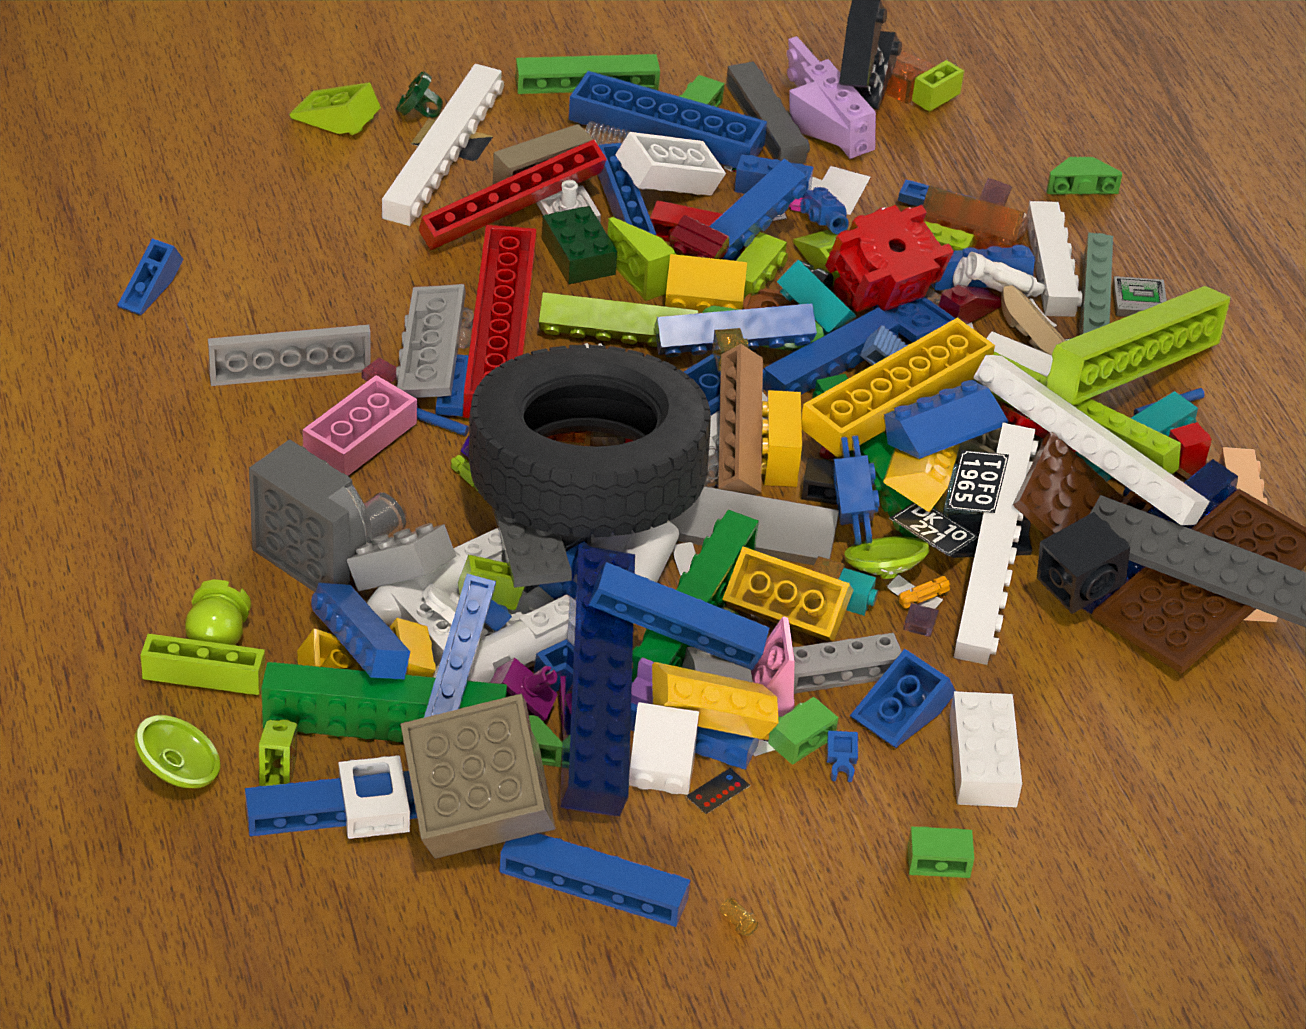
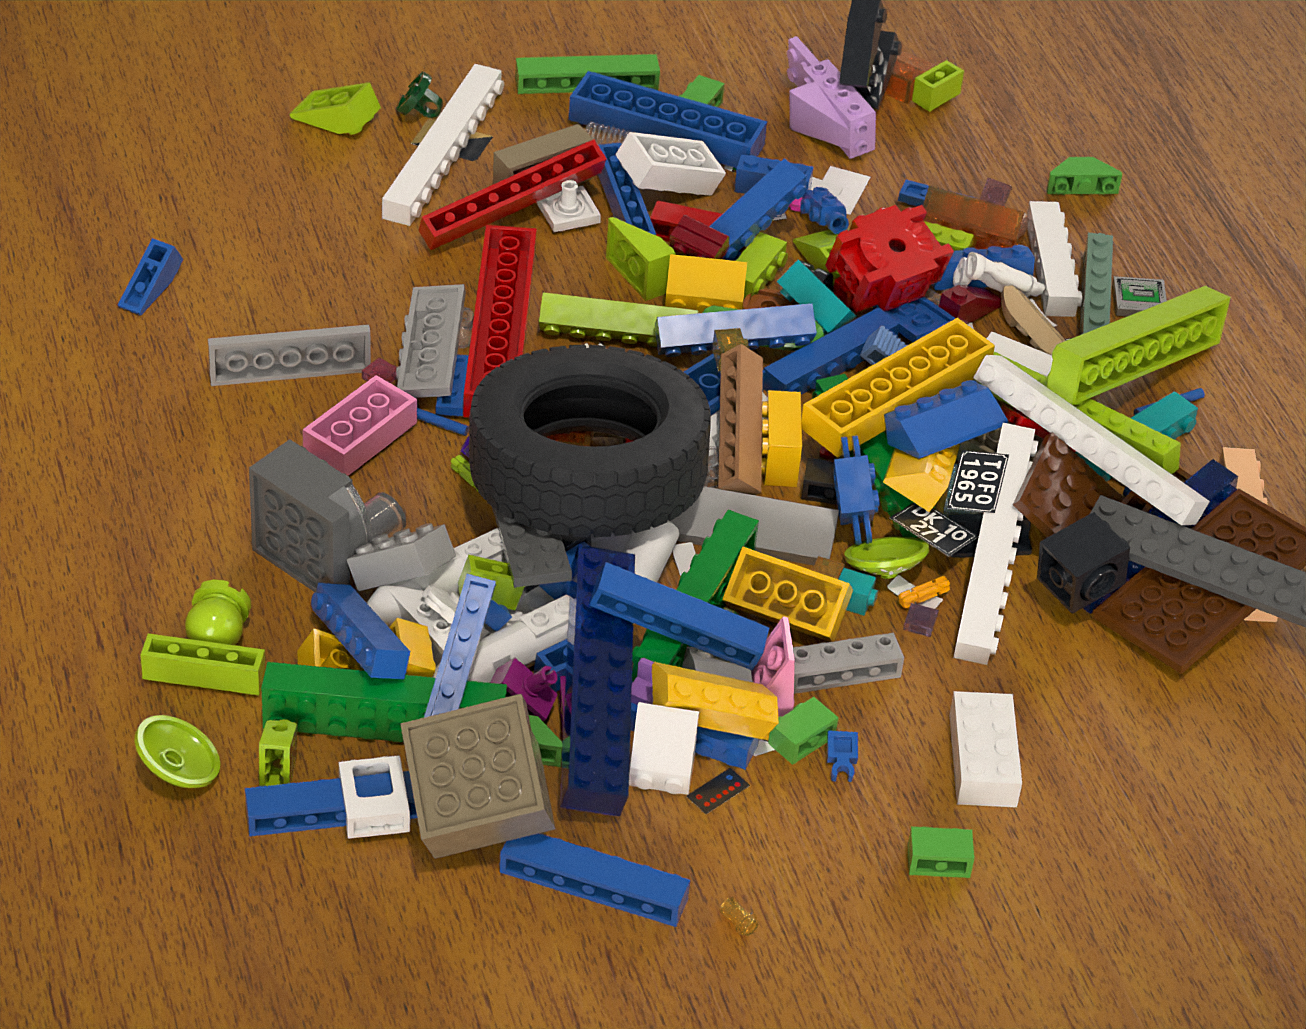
(579, 245): dark green brick -> none
(760, 102): dark grey brick -> none
(904, 699): blue slope -> none
(1194, 446): red brick -> none

